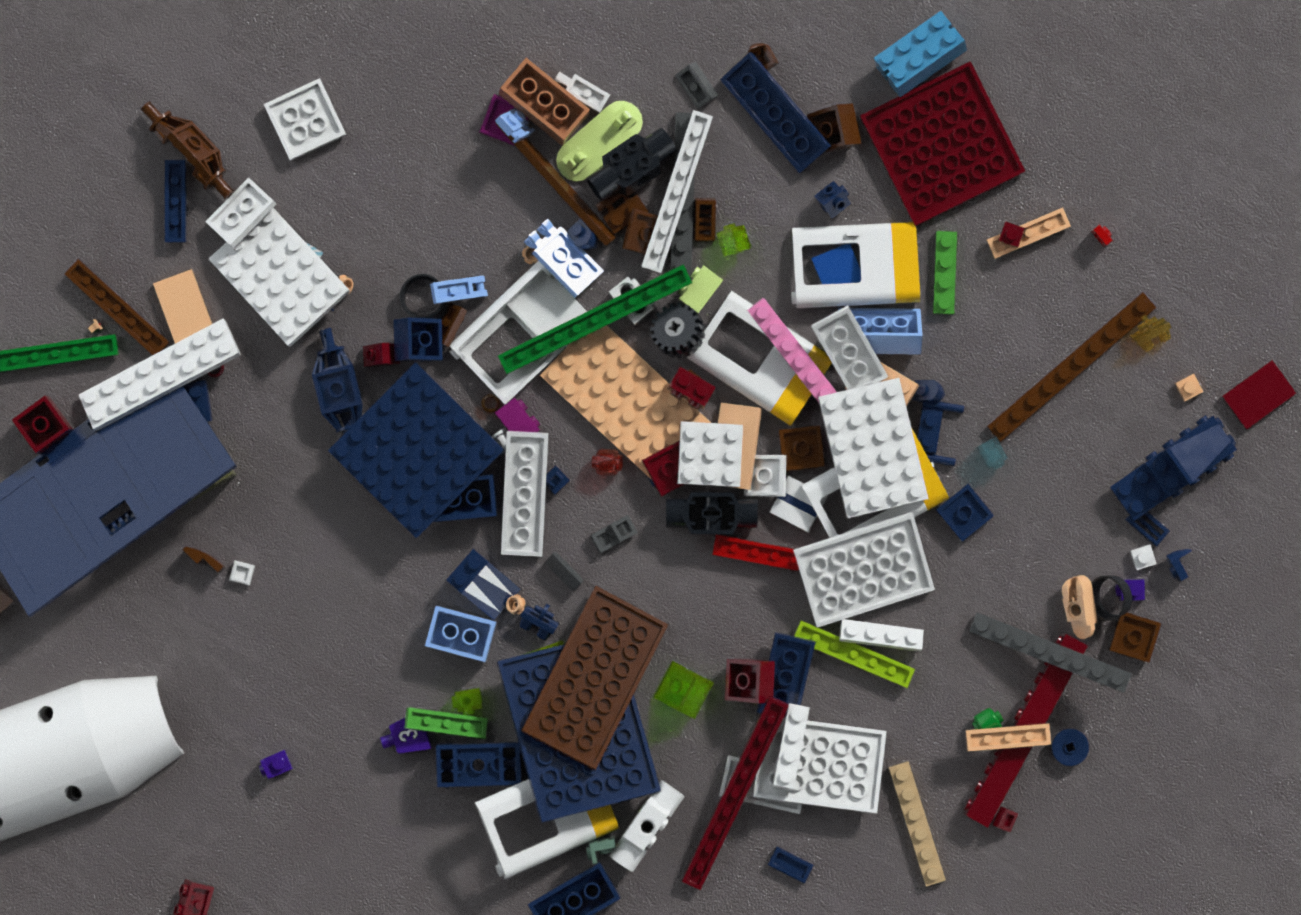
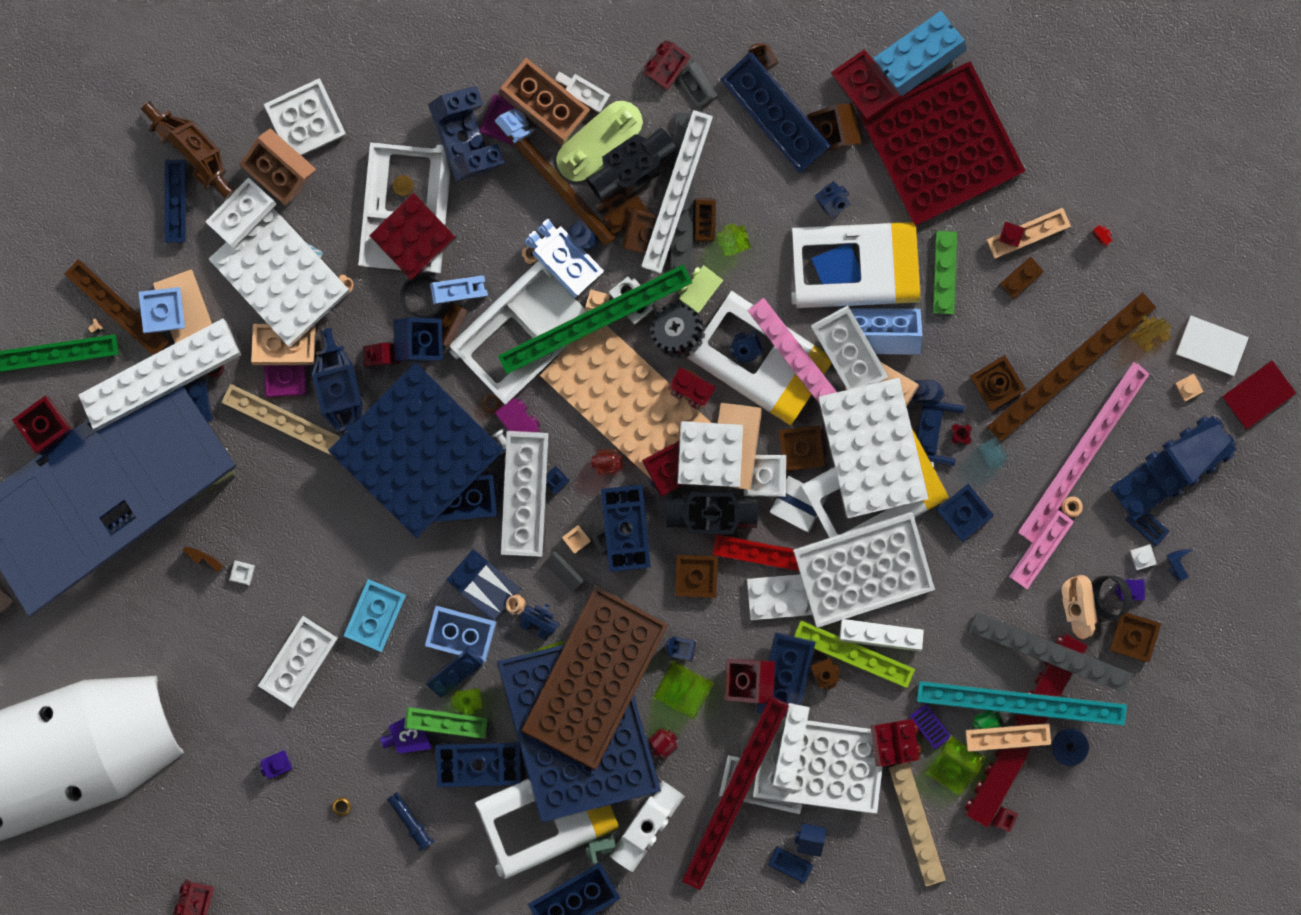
(161, 310): none -> light blue plate
(272, 350): none -> light nougat plate
(277, 166): none -> nougat brick
(280, 419): none -> tan plate
(285, 380): none -> magenta tile
(298, 661): none -> white plate
(348, 806): none -> pearl gold piece
(375, 196): none -> white piece
(375, 615): none -> medium azure plate
(403, 185): none -> pearl gold tile
(412, 236): none -> dark red plate
(415, 829): none -> dark blue pin
(454, 672): none -> dark blue plate
(455, 114): none -> dark blue plate
(576, 539): none -> light nougat plate
(596, 299): none -> light nougat plate
(631, 549): none -> dark blue plate
(662, 743): none -> dark red head
(666, 64): none -> dark red bracket
(680, 648): none -> dark blue plate
(696, 576): none -> reddish brown plate
(746, 346): none -> dark blue brick
(777, 597): none -> white plate
(810, 839): none -> dark blue brick
(826, 674): none -> reddish brown brick
(865, 85): none -> dark red plate
(895, 742): none -> dark red plate
(930, 726): none -> tile
(955, 766): none -> clear neon green slope
(966, 434): none -> dark red plate
(997, 383): none -> reddish brown plate
(1021, 277): none -> reddish brown plate
(1022, 703): none -> teal plate
(1041, 549): none -> bright pink plate
(1078, 504): none -> light nougat plate
(1084, 451): none -> bright pink plate
(1212, 345): none -> white tile

